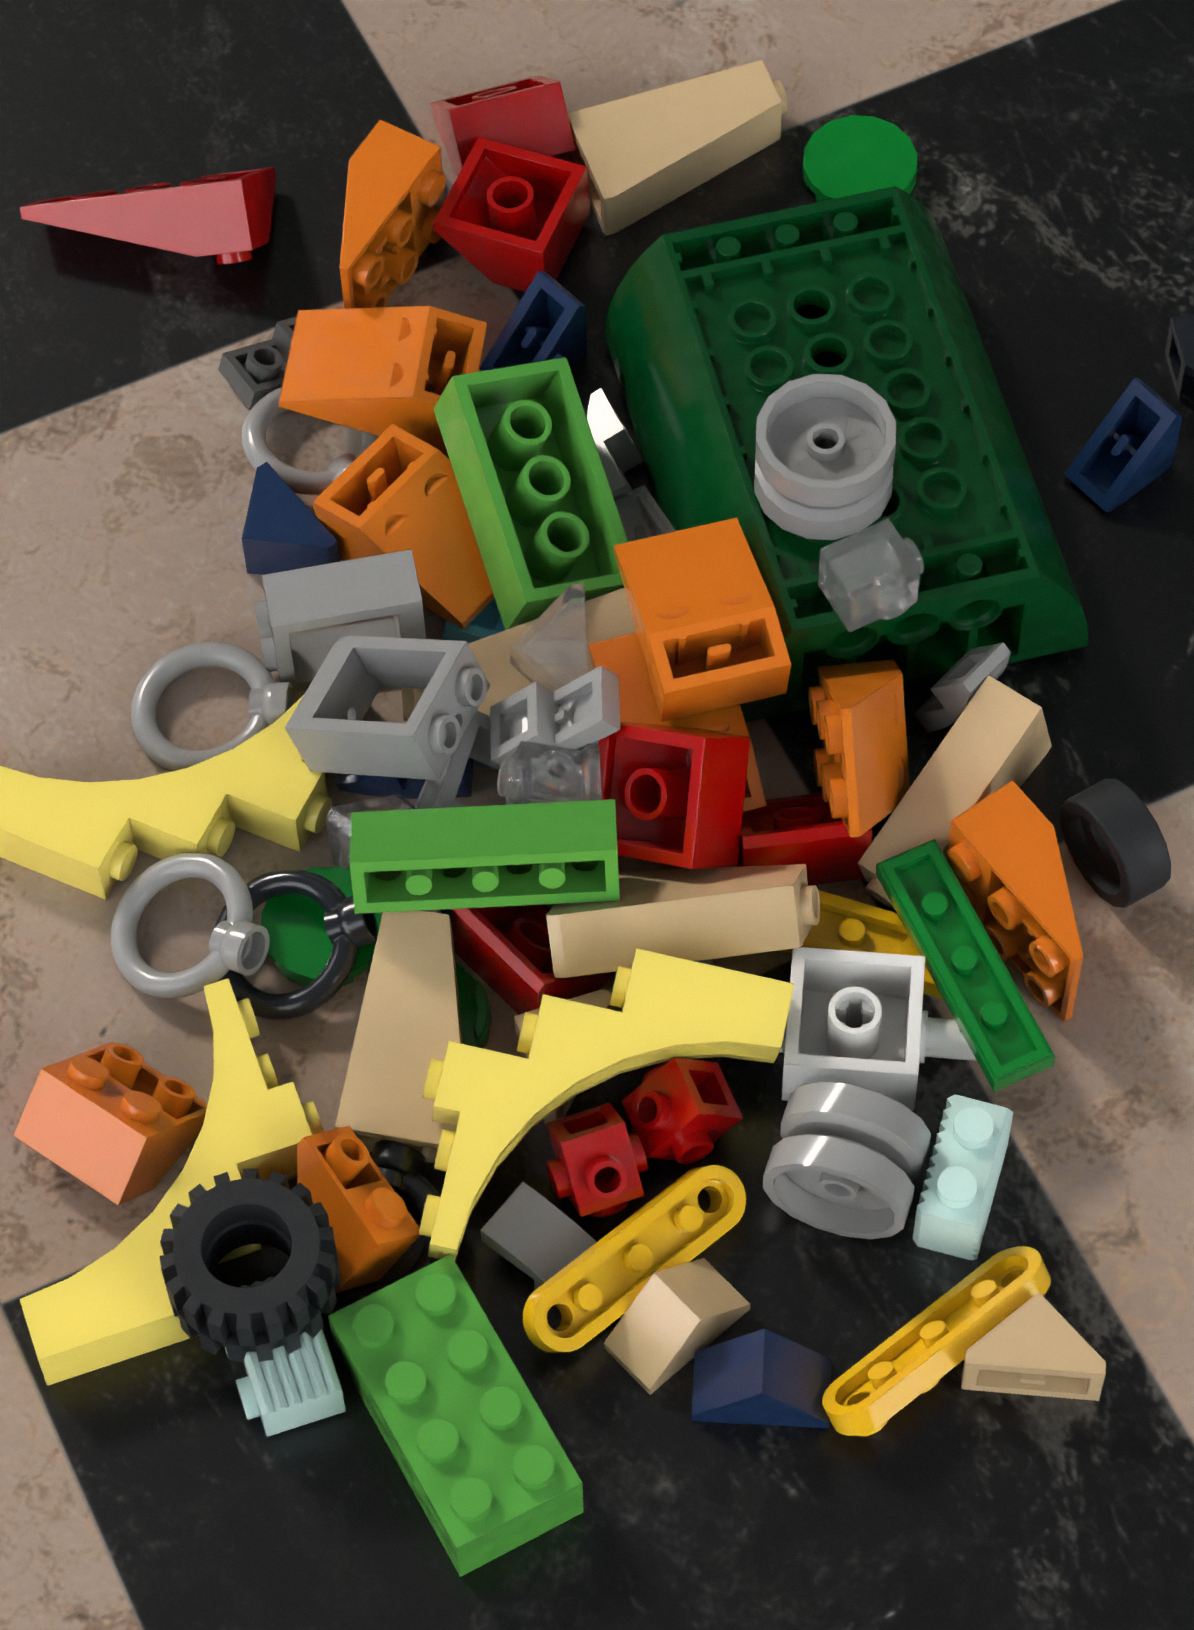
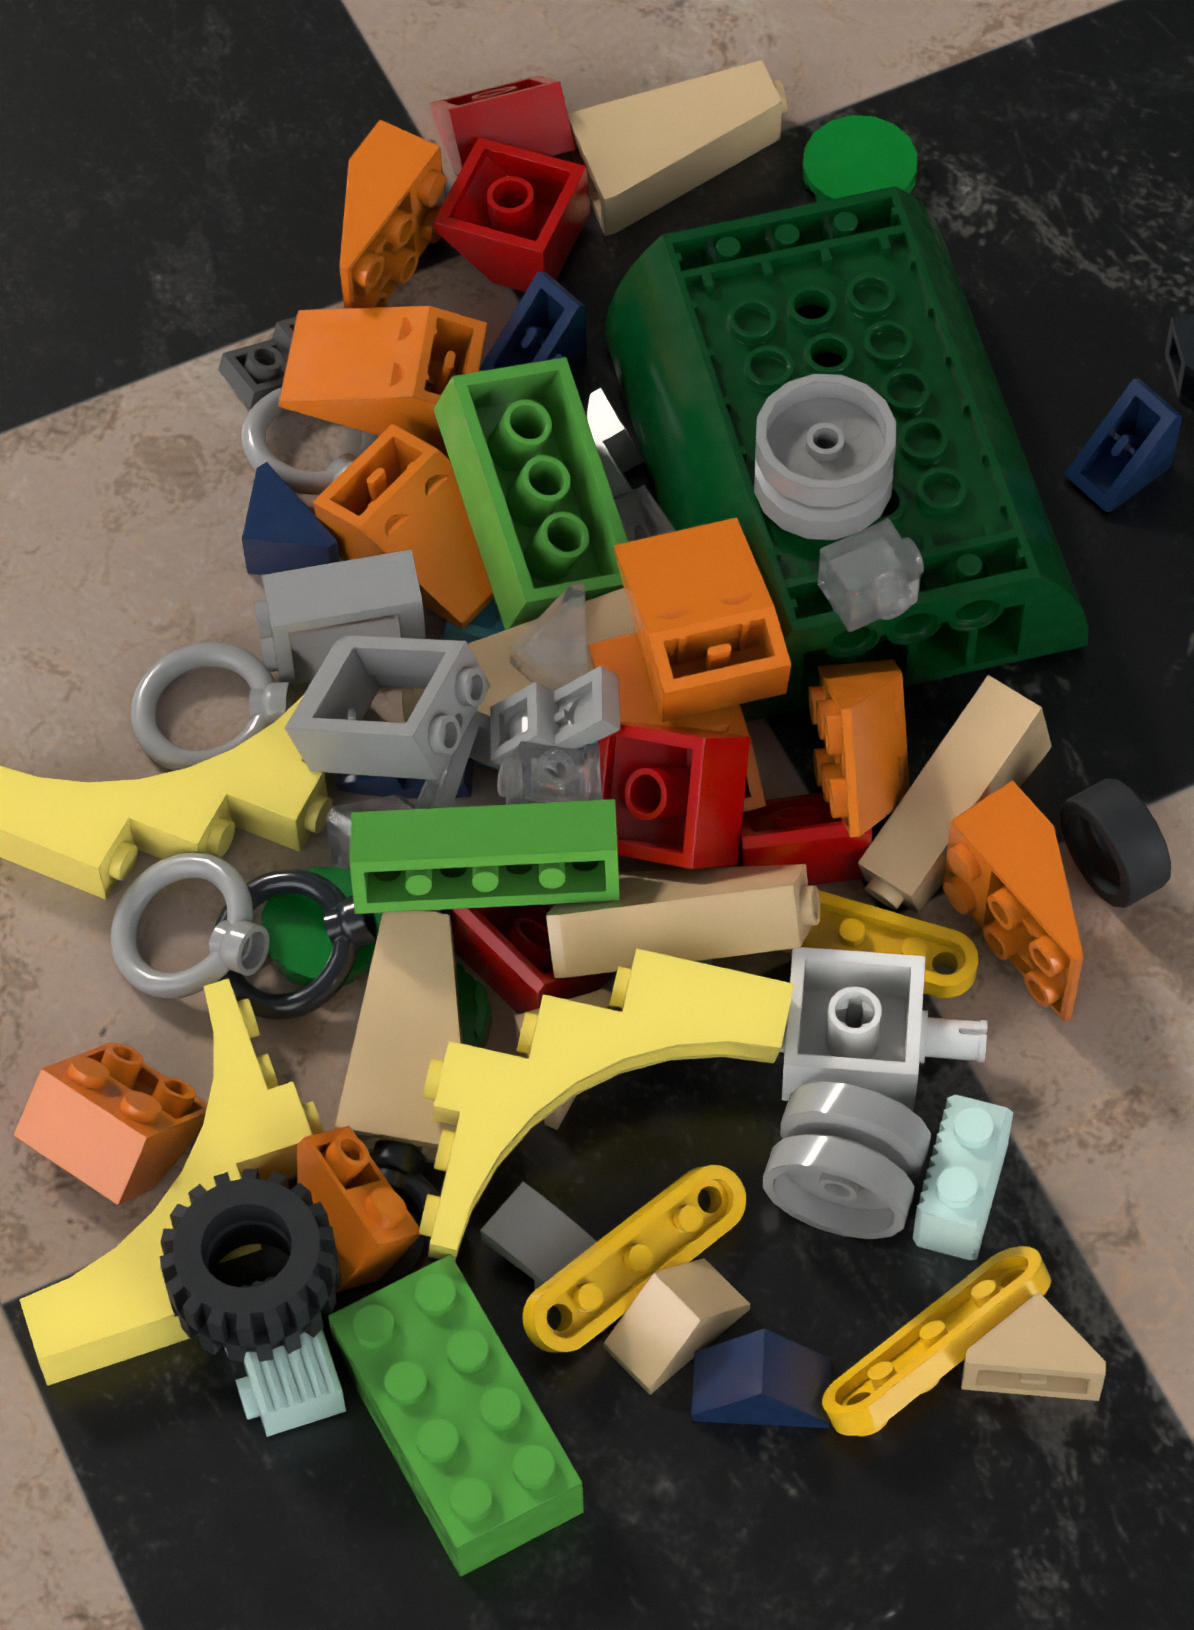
(199, 218): wedge -> none
(595, 1161): red brick -> none
(682, 1109): red brick -> none
(960, 684): light grey slope -> none
(965, 965): green tile -> none

